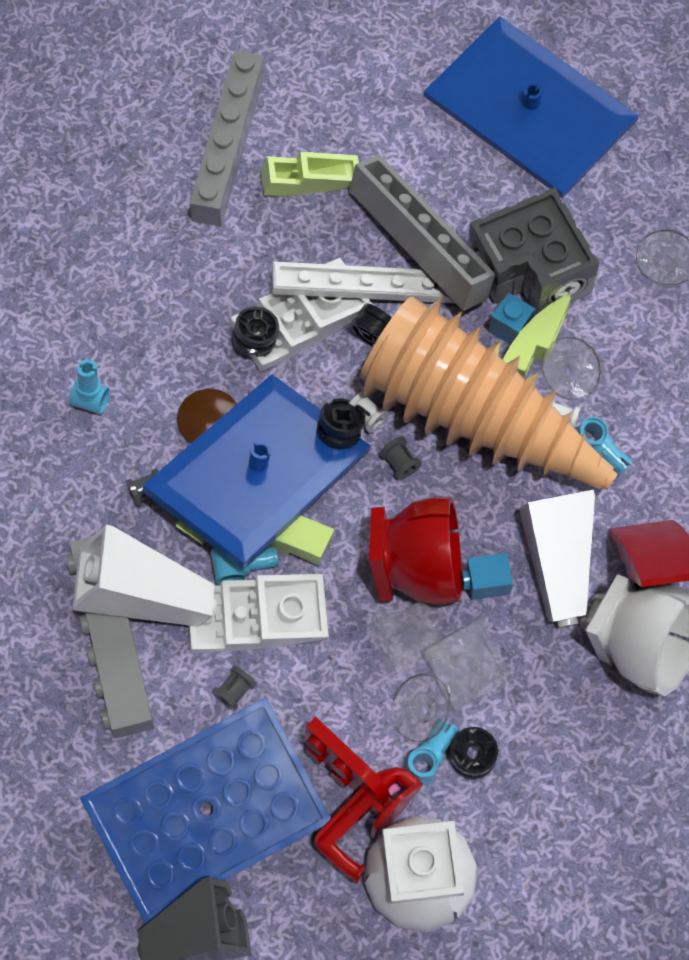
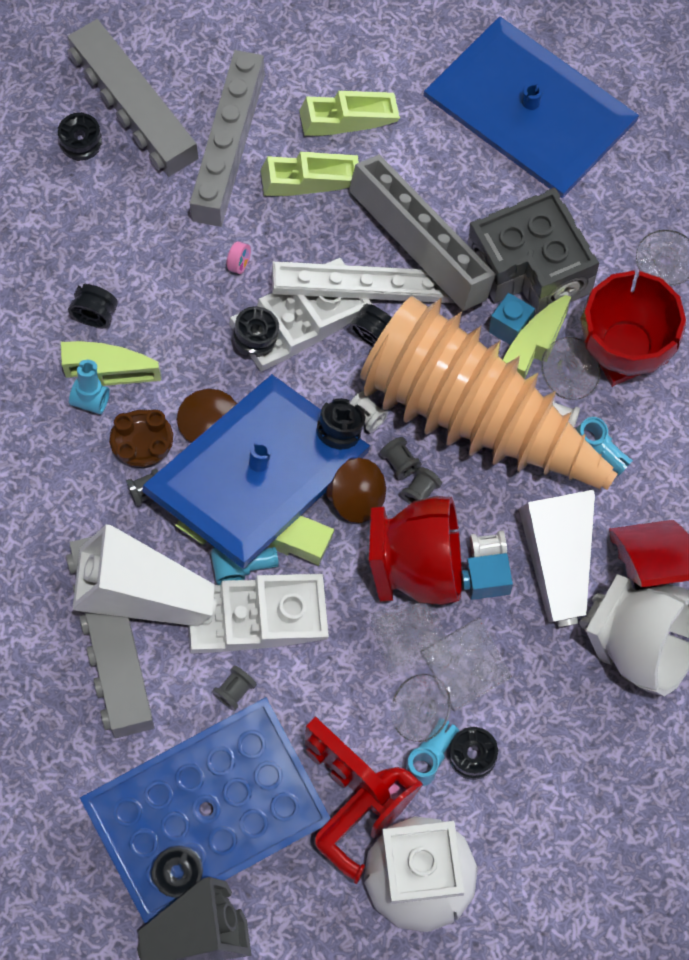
(76, 125): none -> black wheel
(93, 306): none -> black wheel
(114, 363): none -> yellowish green slope
(132, 97): none -> light grey brick
(141, 437): none -> reddish brown dish
(171, 857): none -> black wheel
(238, 257): none -> bright pink tile
(347, 112): none -> yellowish green slope
(357, 489): none -> reddish brown dish
(421, 486): none -> dark grey bush
(488, 544): none -> white bush
(632, 329): none -> red plate

